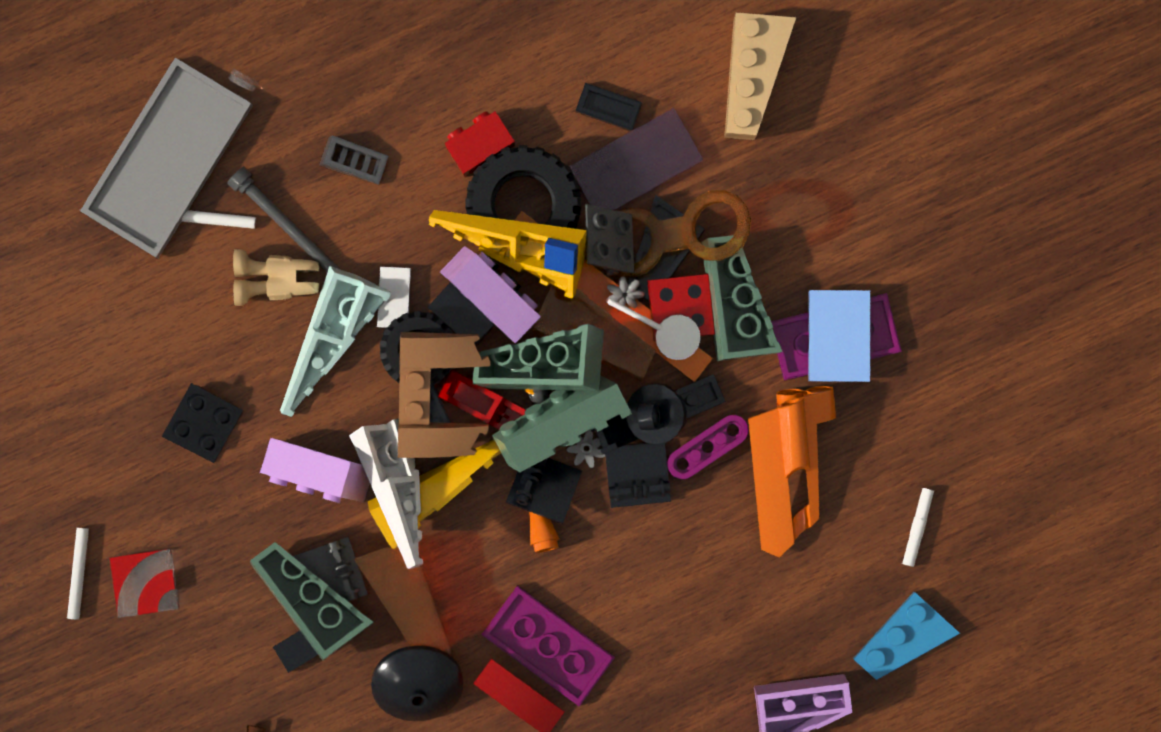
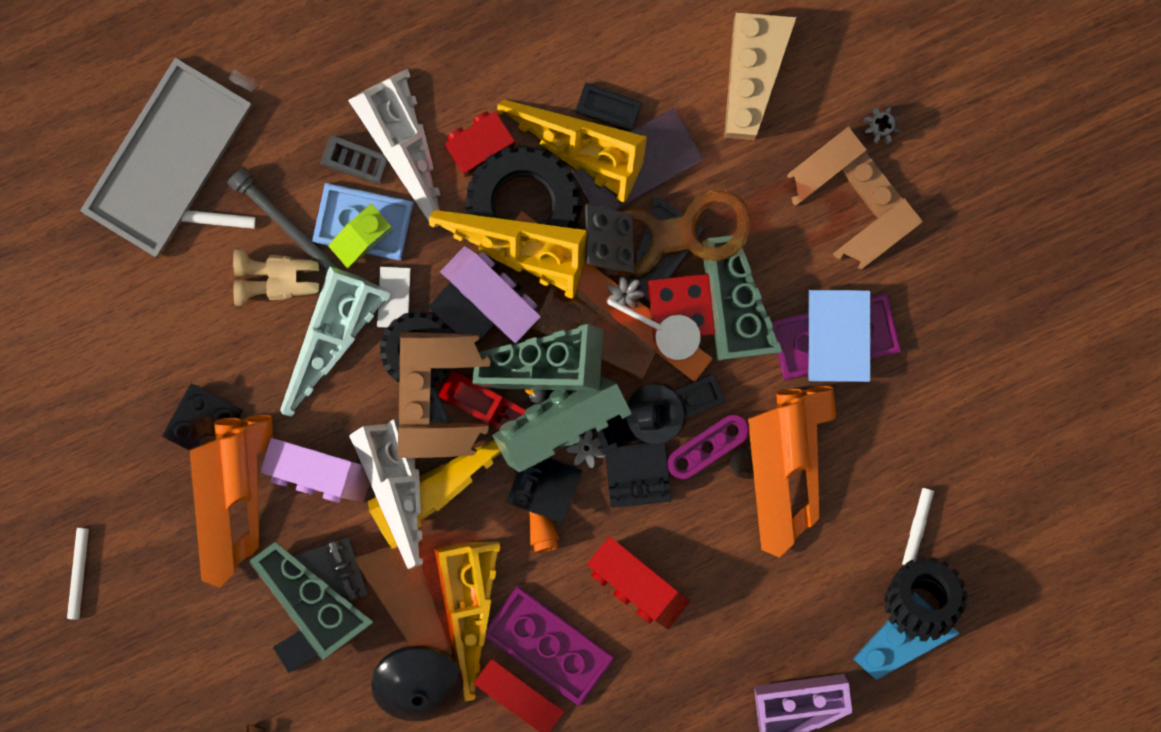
(144, 583): tile -> none
(221, 476): none -> orange panel
(343, 204): none -> light blue tile
(360, 236): none -> lime slope
(392, 122): none -> white wedge
(466, 585): none -> yellow wedge
(561, 256): blue tile -> none
(601, 151): none -> yellow wedge
(637, 584): none -> red wedge
(742, 464): none -> clear smoke tile
(849, 157): none -> medium nougat wedge
(890, 123): none -> dark grey gear
(937, 580): none -> black tyre

